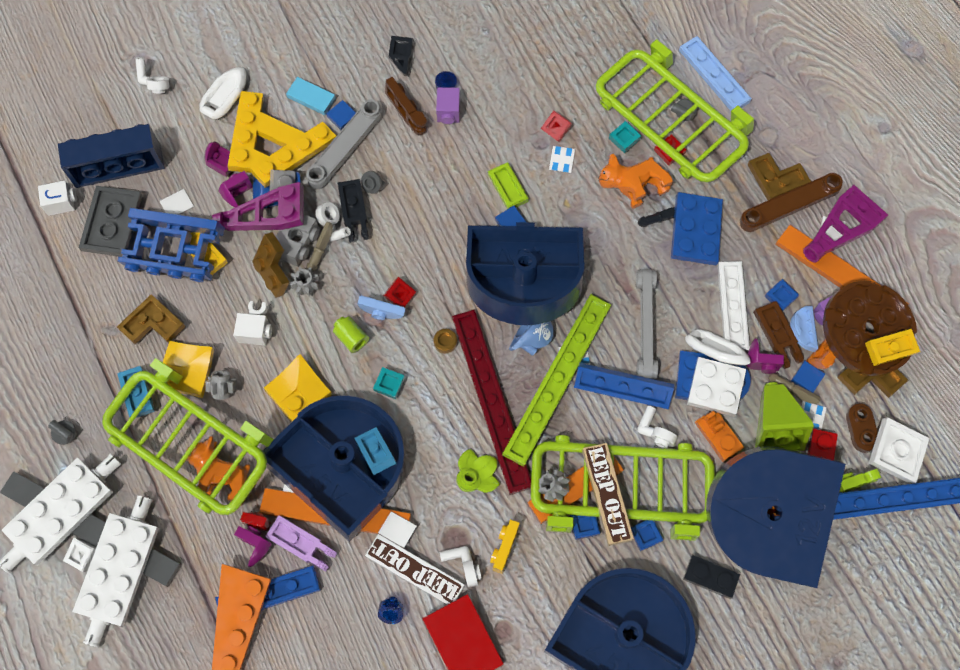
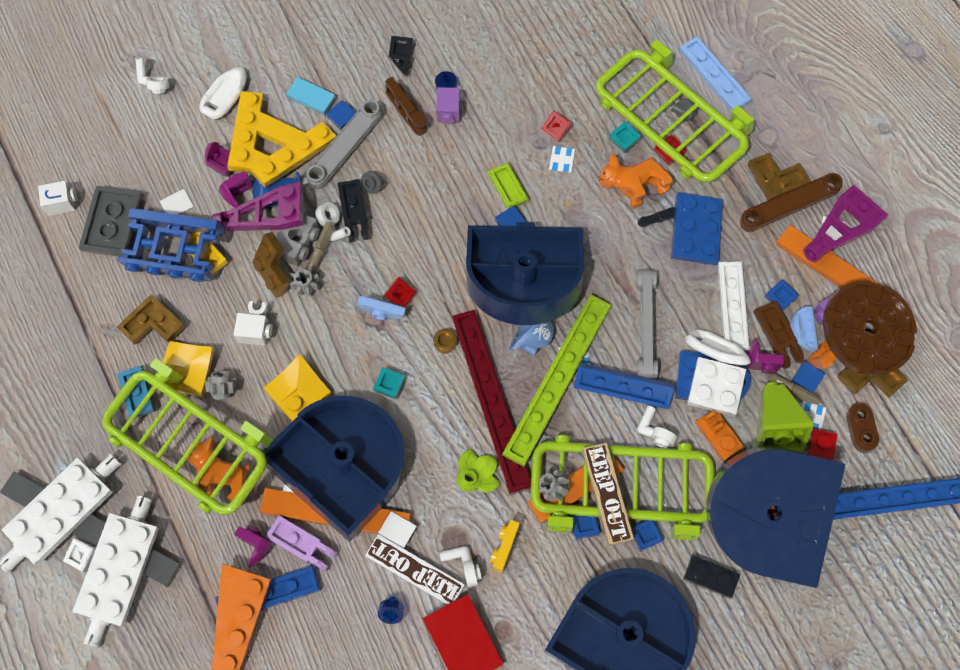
(62, 431): dark grey plate -> none
(111, 155): dark blue brick -> none
(255, 520): red tile -> none
(281, 178): light grey plate -> none
(350, 334): lime brick -> none
(375, 451): dark azure plate -> none
(852, 482): lime plate -> none
(892, 347): yellow plate -> none
(899, 450): white plate -> none

